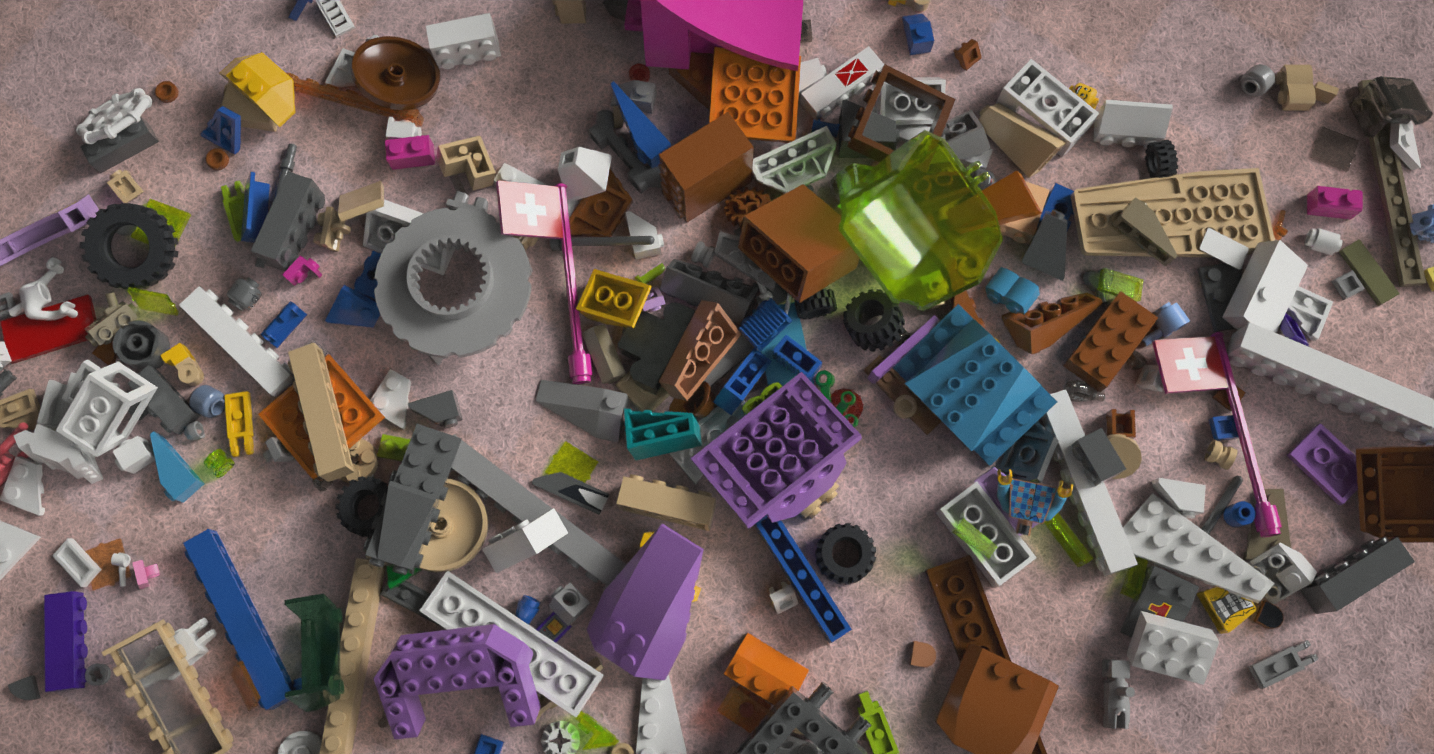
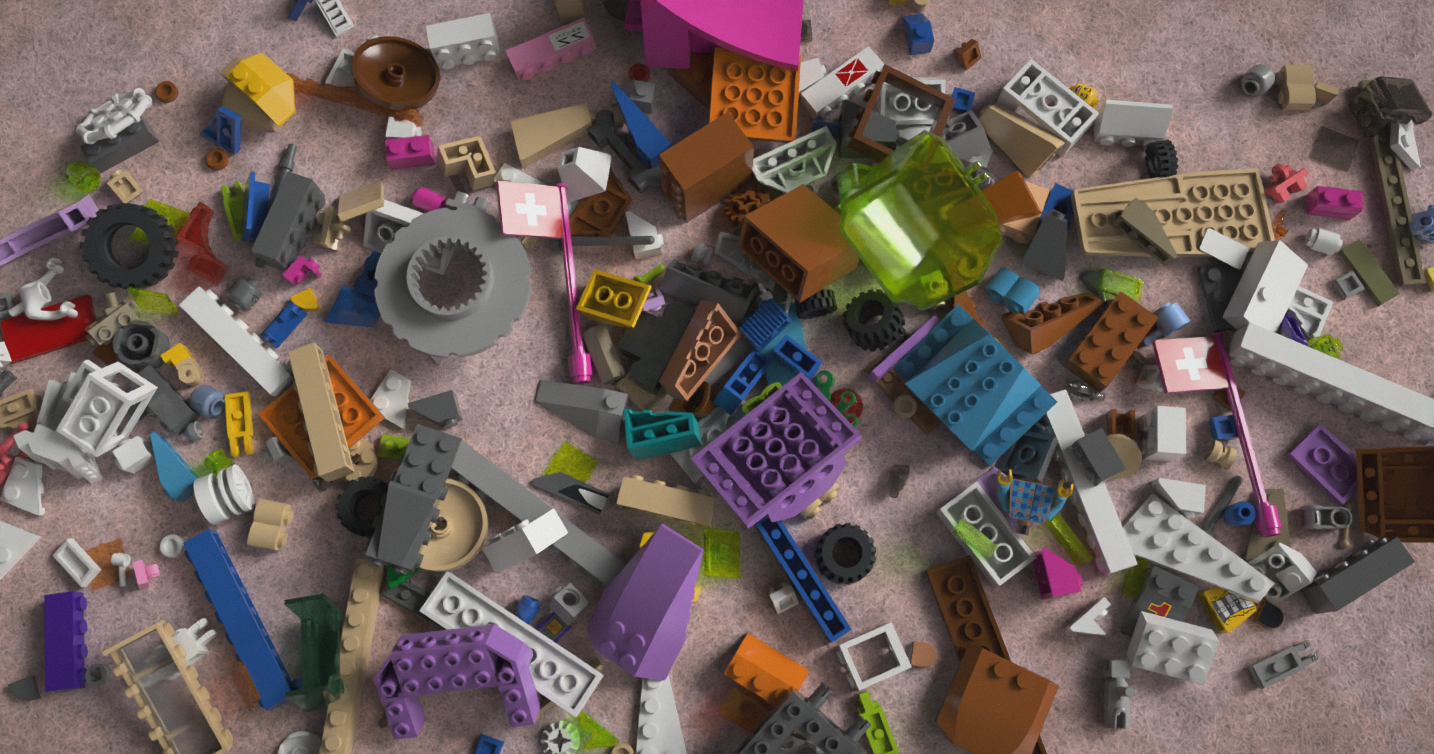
(83, 176): none -> clear neon green head
(172, 546): none -> white tile
(195, 236): none -> clear red arch
(223, 494): none -> white wheel
(270, 524): none -> tan brick
(306, 300): none -> yellow tile
(427, 199): none -> dark pink brick
(550, 131): none -> tan slope
(551, 49): none -> bright pink brick
(722, 554): none -> clear neon green slope
(895, 647): none -> white window
(897, 479): none -> clear smoke piece
(963, 100): none -> blue plate
(1055, 575): none -> dark pink slope
(1085, 621): none -> white slope
(1163, 433): none -> white brick
(1284, 179): none -> coral hips
(1321, 518): none -> light grey piece
(1326, 344): none -> clear neon green head
(1344, 543): none -> tan hinge

